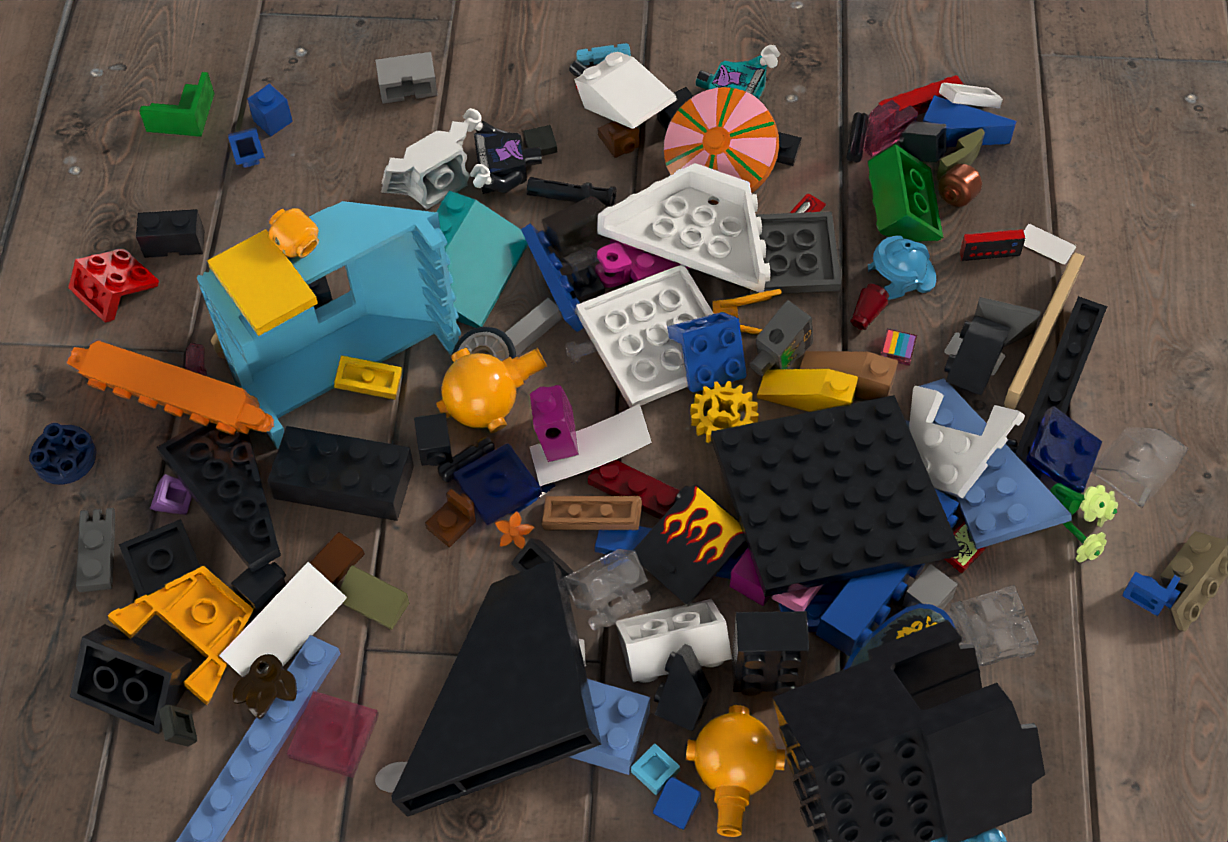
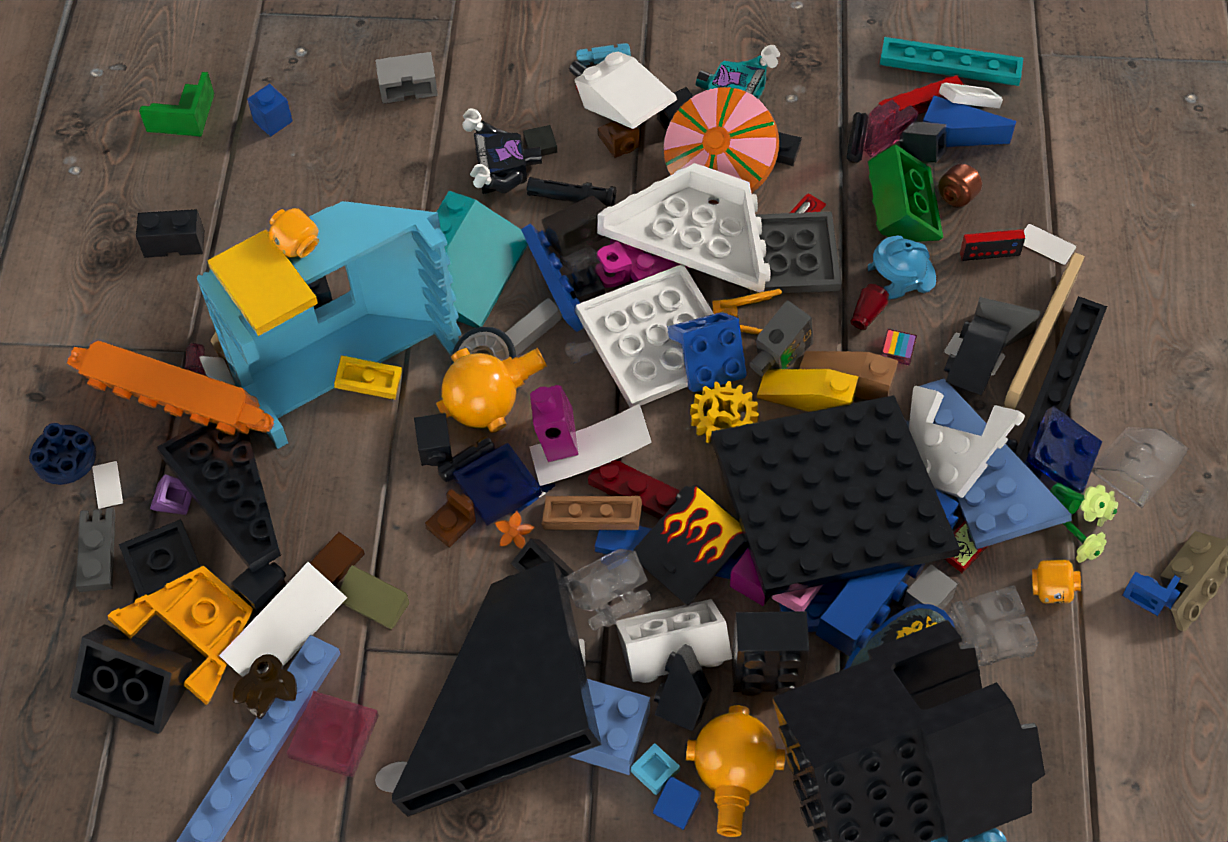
(106, 277): red bracket -> none
(107, 485): none -> white sticker
(178, 725): pearl dark grey tile -> none
(217, 369): none -> white sticker
(246, 147): blue brick -> none
(341, 473): black brick -> none
(430, 167): white slope -> none
(951, 61): none -> teal plate
(965, 153): olive slope -> none
(1055, 581): none -> light orange head

